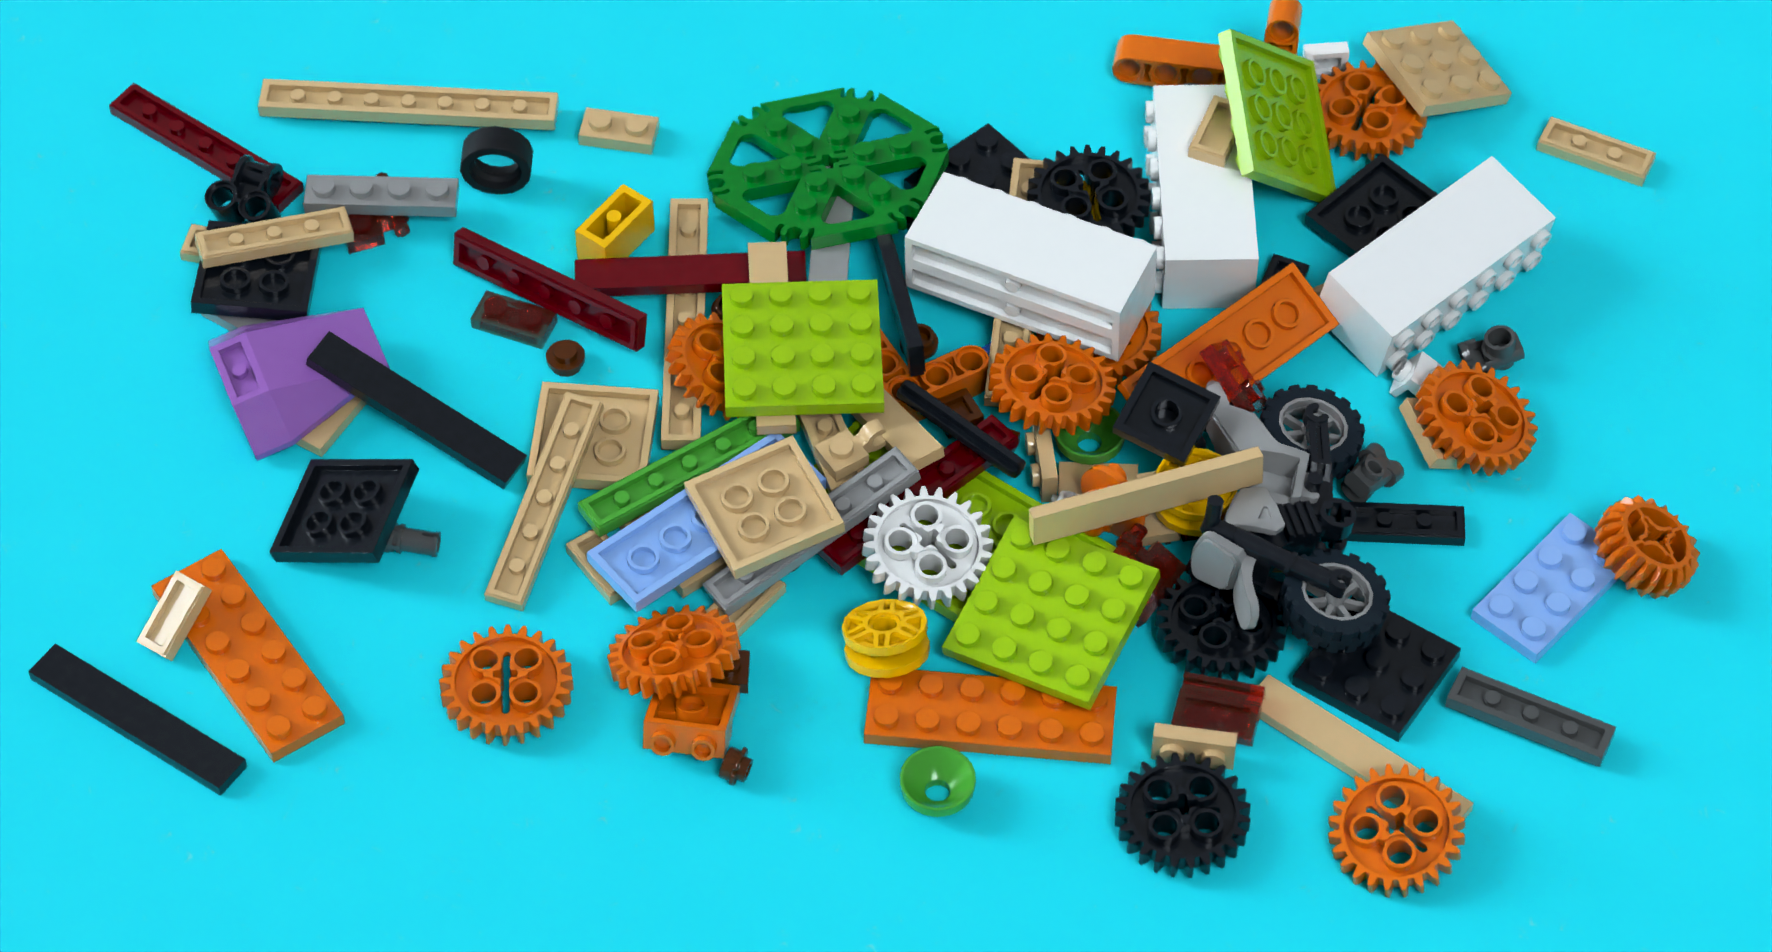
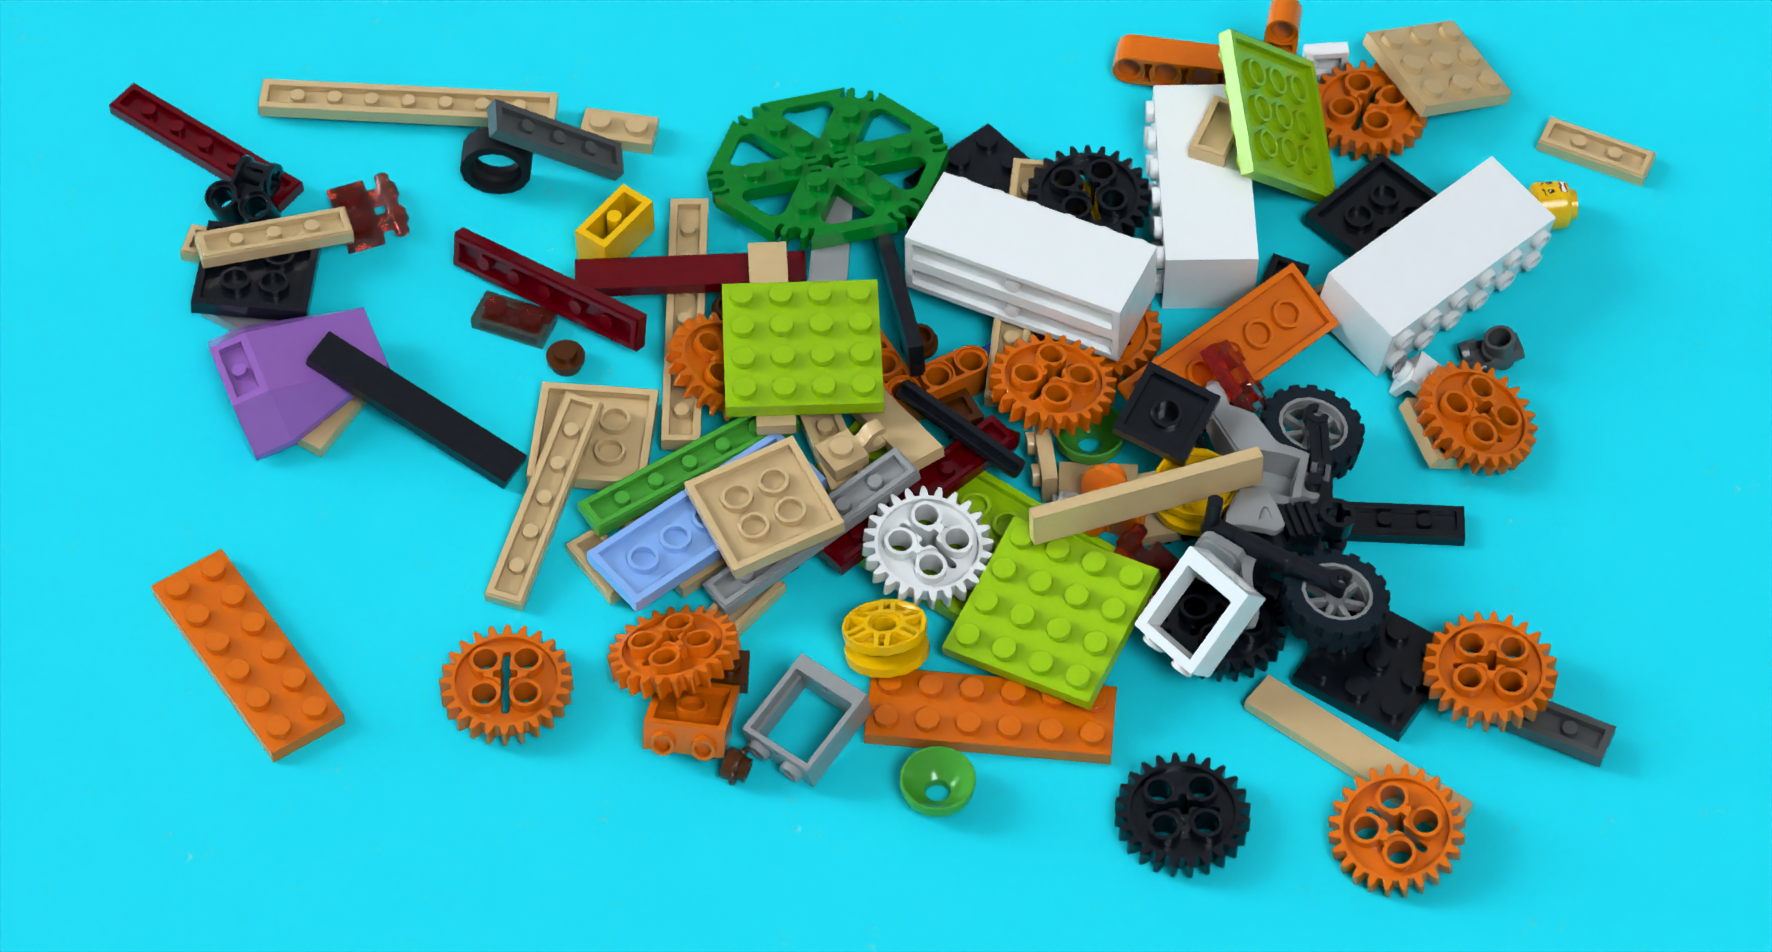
(138, 719): black tile -> none
(174, 615): tan tile -> none
(344, 510): black plate -> none
(383, 195): light grey plate -> none
(413, 541): dark grey pin -> none
(555, 140): none -> dark grey plate
(832, 688): none -> light grey window
(1204, 743): tan plate -> none
(1219, 706): clear red plate -> none
(1243, 606): none -> white window
(1371, 473): dark grey plate -> none
(1489, 671): none -> orange gear
(1547, 590): light blue plate -> none
(1558, 200): none -> yellow head
(1646, 547): orange gear -> none

